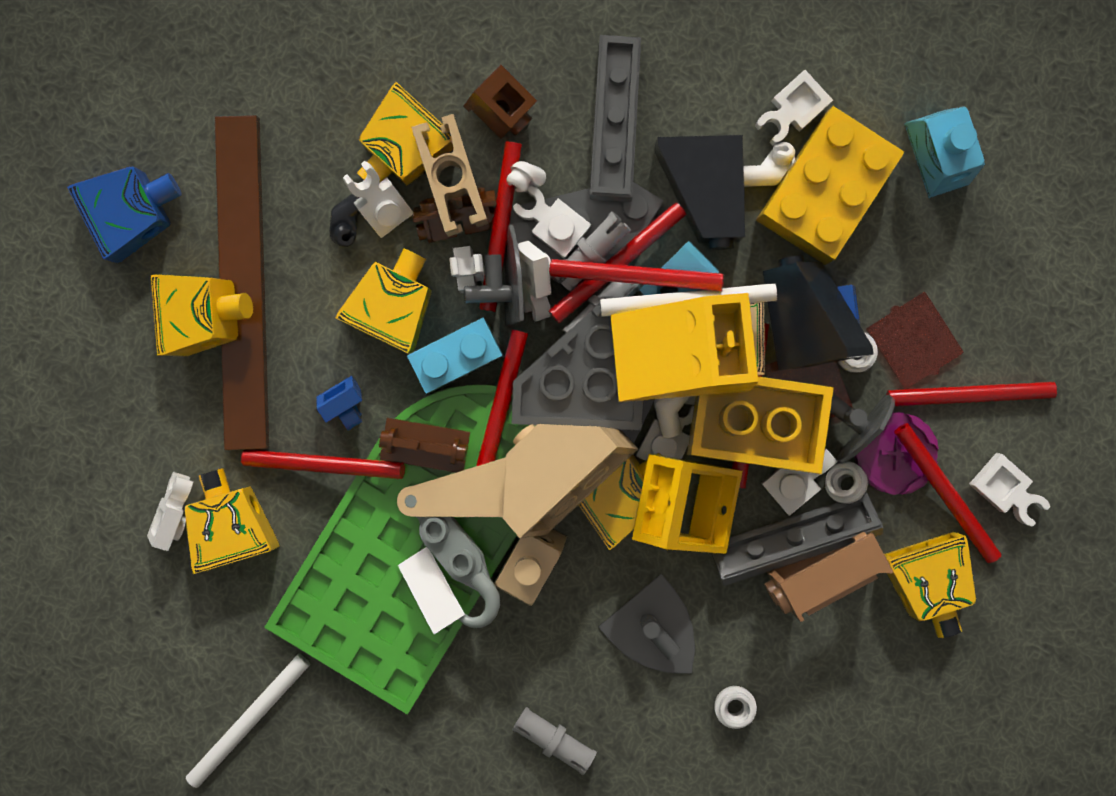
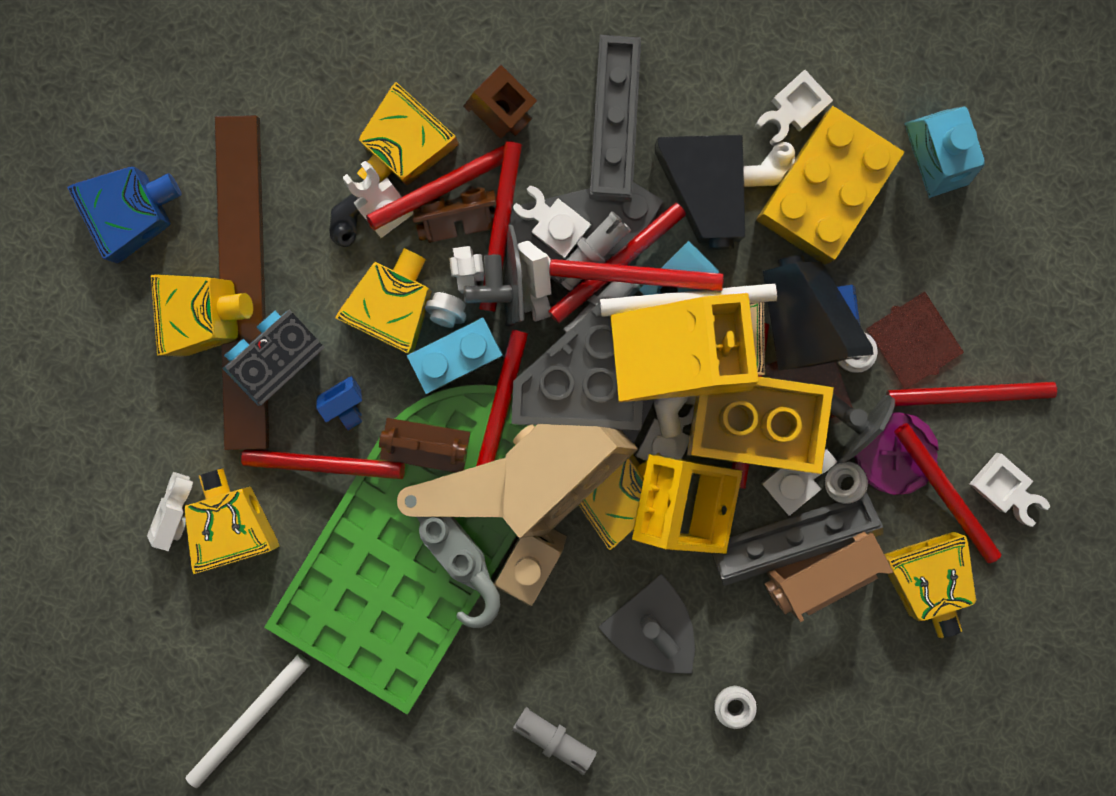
(272, 357): none -> brick
(431, 590): white sticker -> none
(434, 166): tan piece -> none
(436, 188): none -> red piece
(446, 309): none -> white plate
(525, 175): white arm -> none

